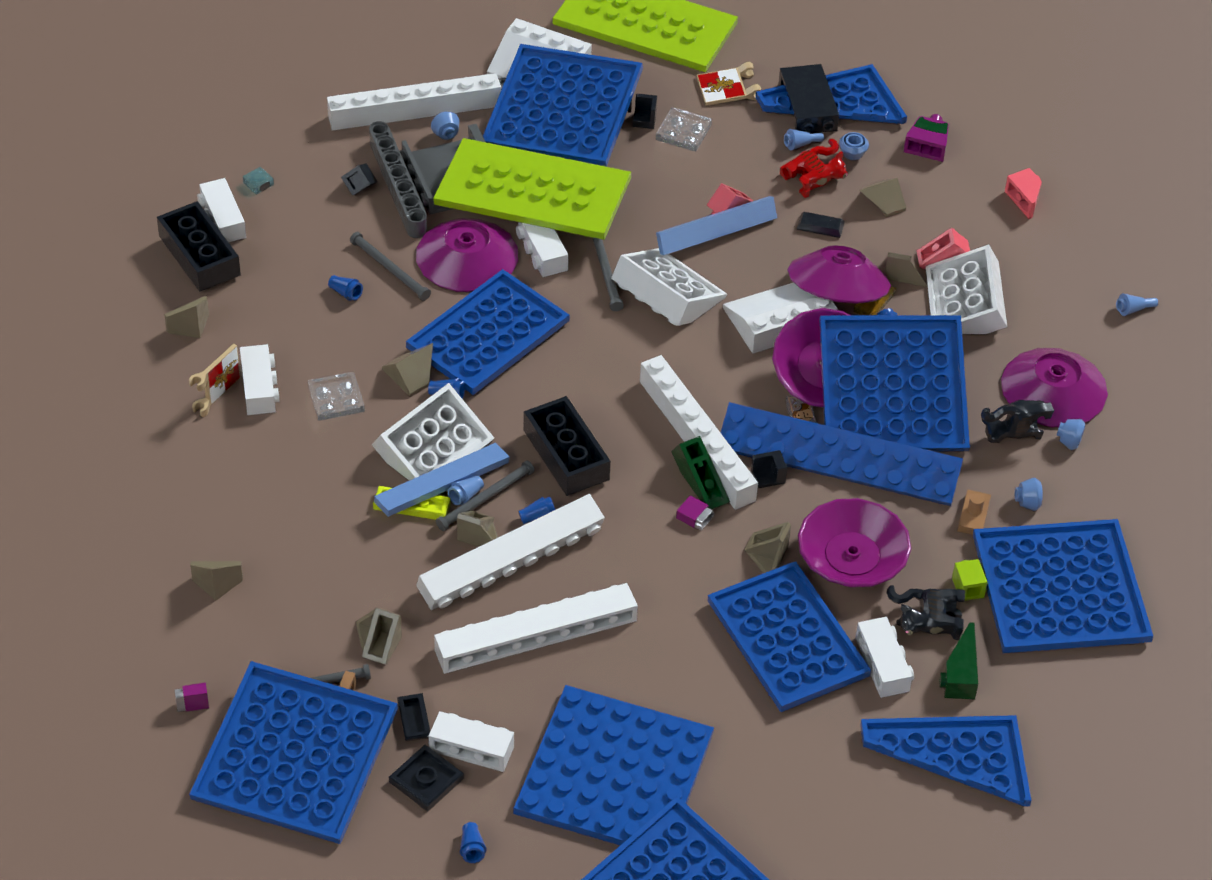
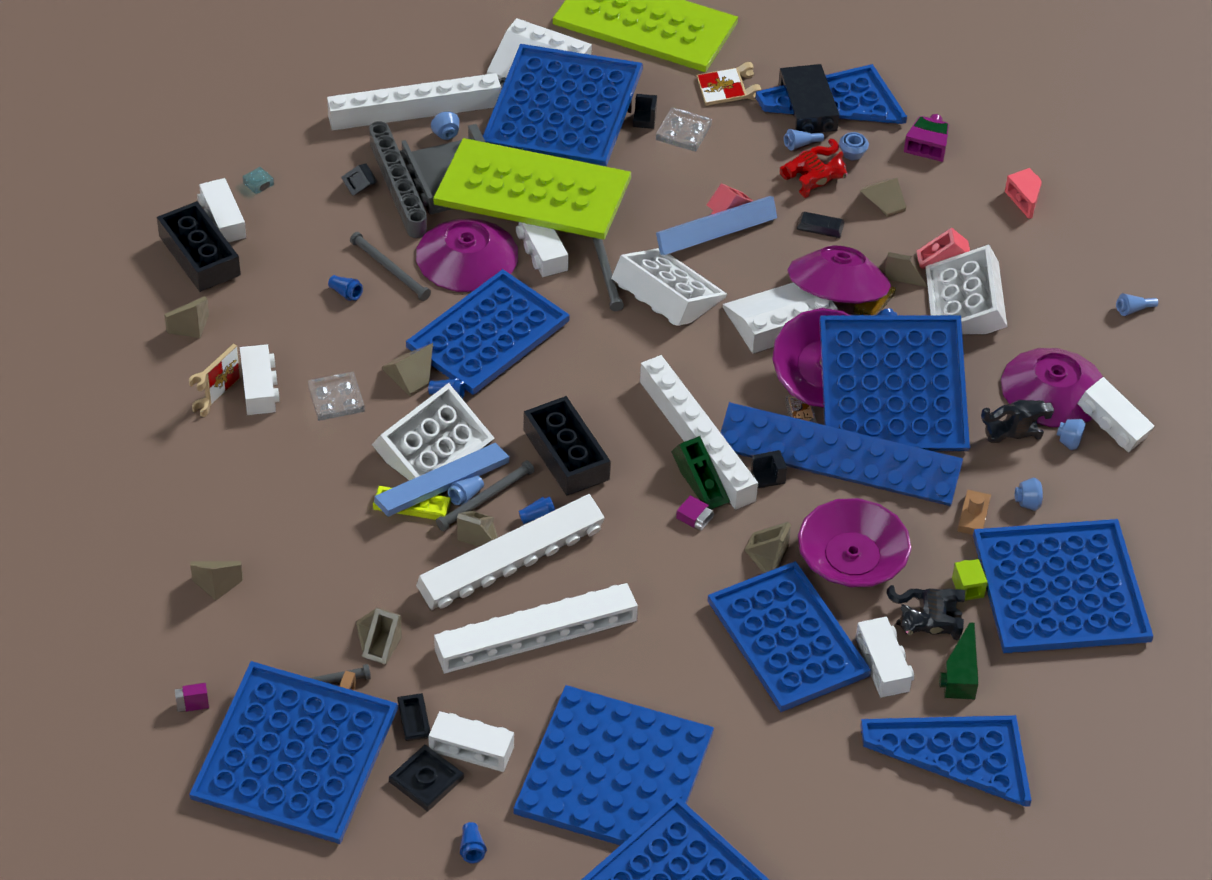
(1115, 414): none -> white brick

